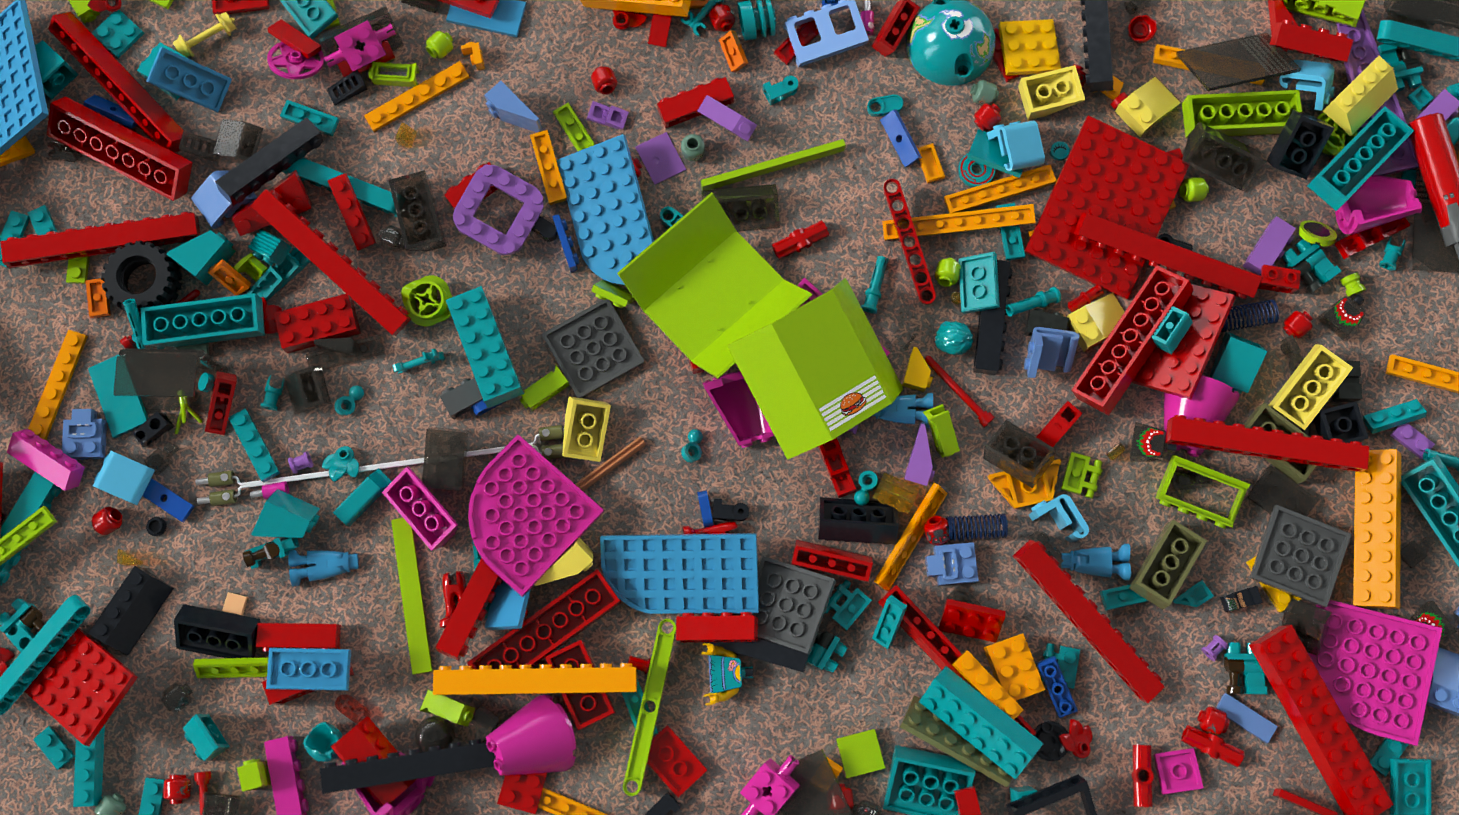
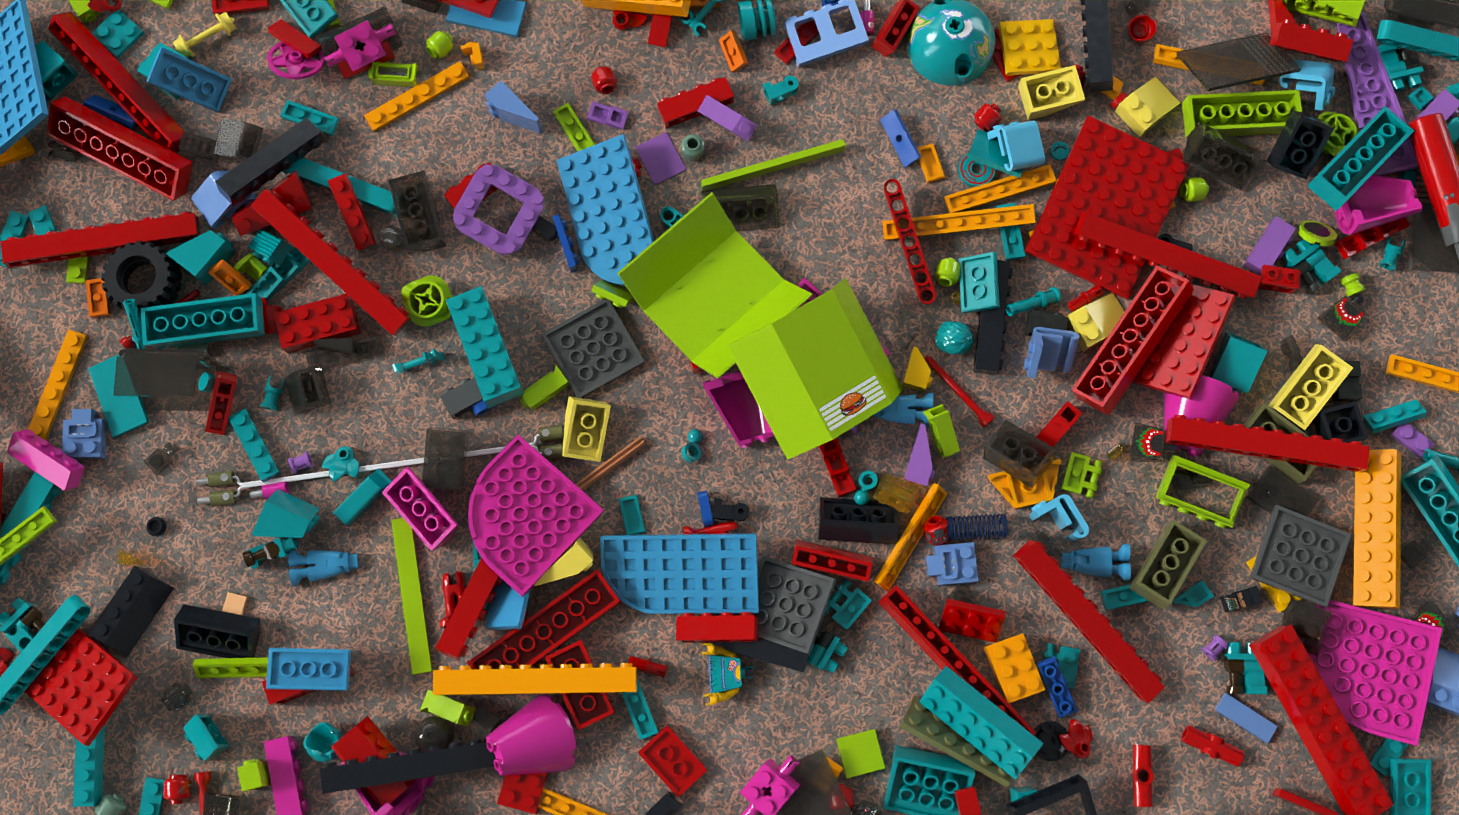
(54, 747): teal plate -> none
(107, 520): red head -> none
(123, 477): medium azure piece -> none
(153, 428): black leg -> none
(174, 505): blue tile -> none
(182, 414): lime plant -> none
(297, 636): red brick -> none
(349, 712): clear red beam -> none
(355, 393): teal plate -> none
(361, 87): black slope -> none
(405, 136): clear yellow slope -> none
(548, 167): light orange plate -> none
(632, 515): none -> teal tile
(647, 720): lime beam -> none
(721, 17): red head -> none
(800, 239): red piece -> none
(873, 292): teal pin -> none
(887, 104): teal piece -> none
(889, 622): teal plate -> none
(984, 92): sand green head -> none
(985, 683): light orange plate -> none
(1172, 330): teal brick -> none
(1178, 771): dark pink plate -> none
(1213, 721): red head -> none
(1267, 309): dark blue piece -> none
(1298, 324): red head -> none
(1363, 96): light yellow slope -> none

